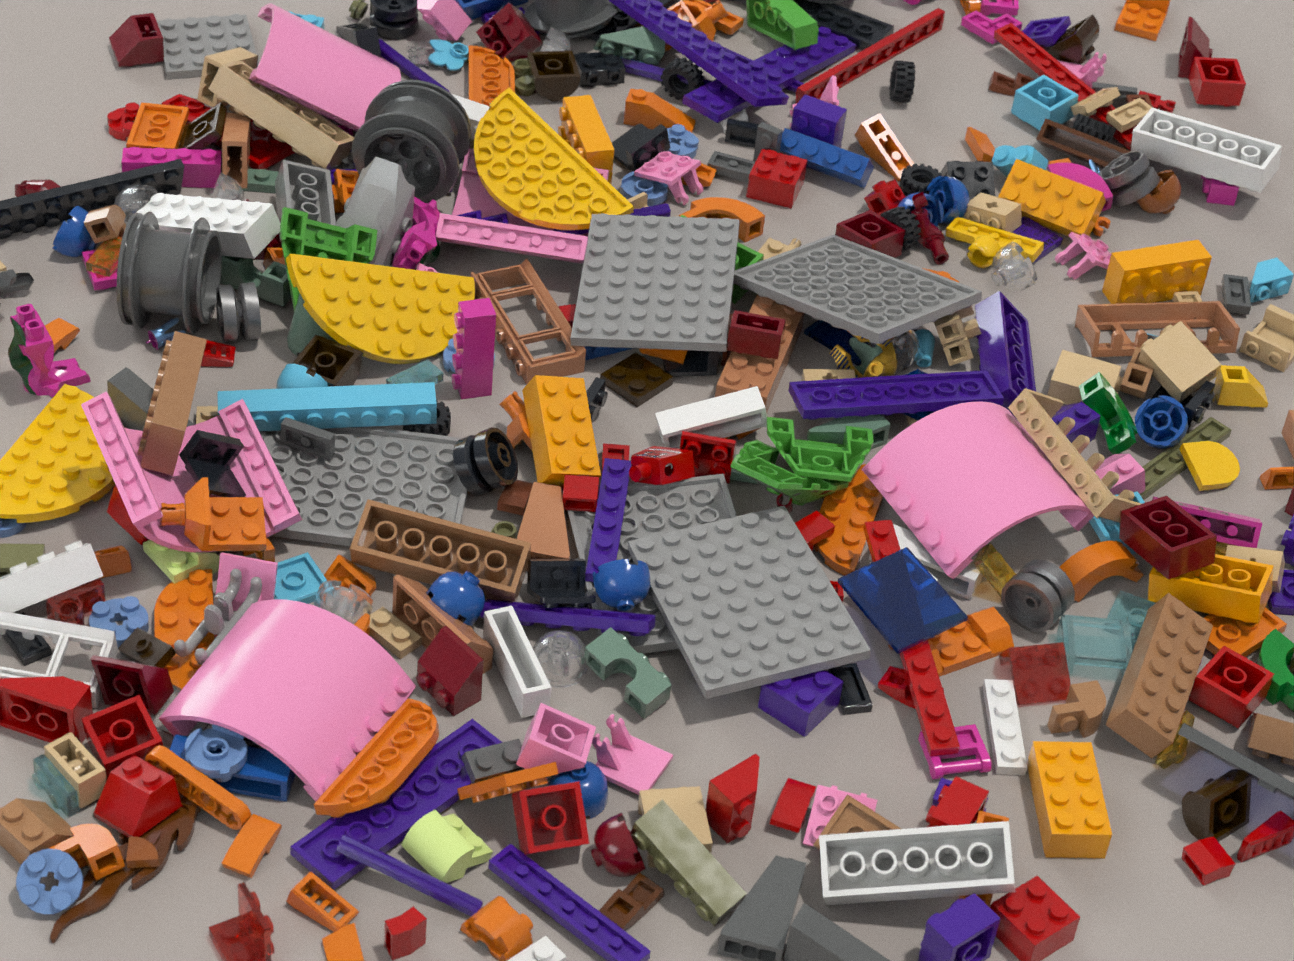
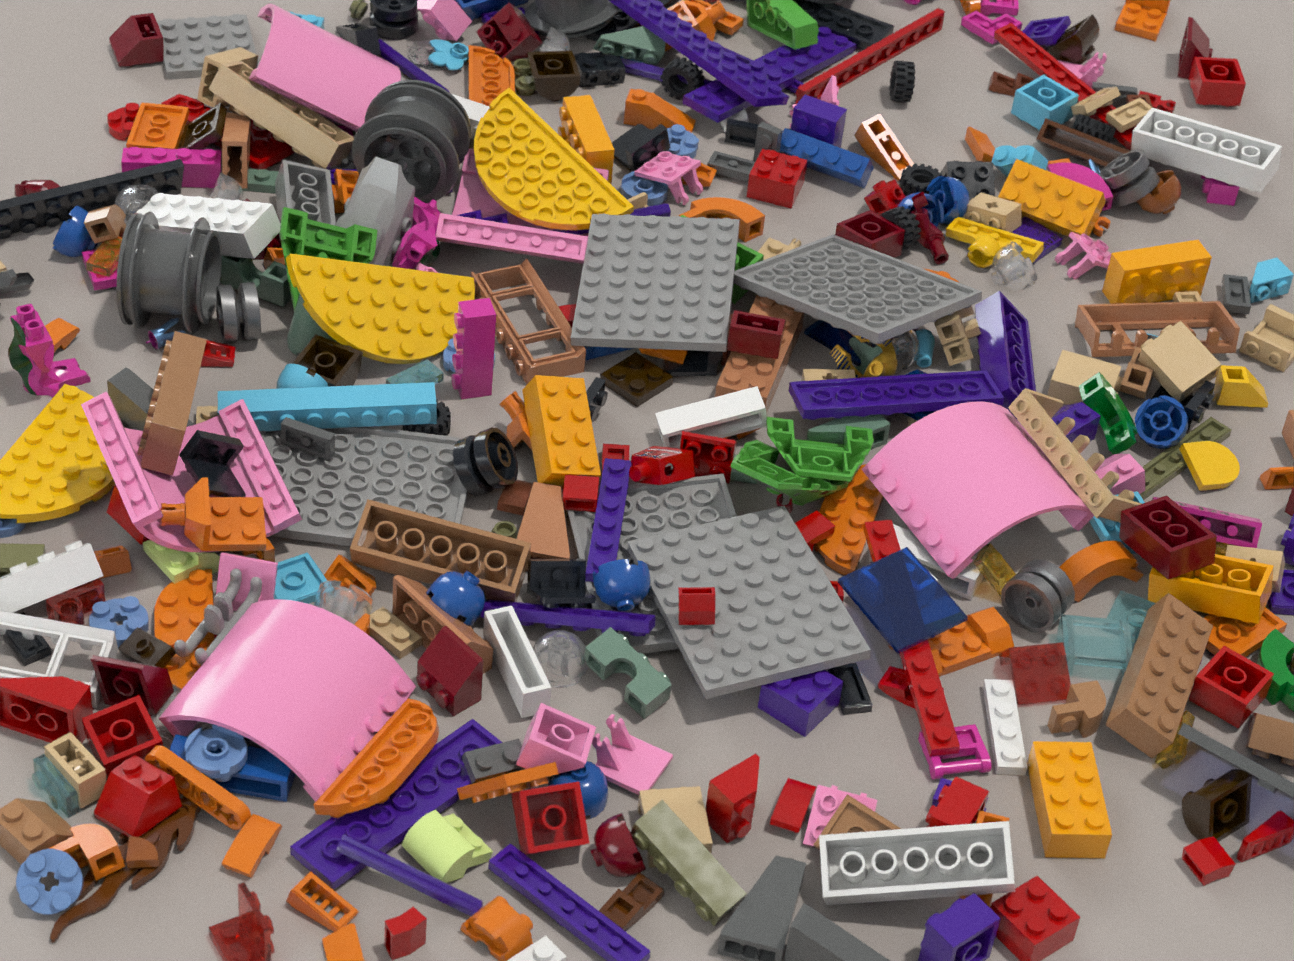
(696, 606): none -> red piece

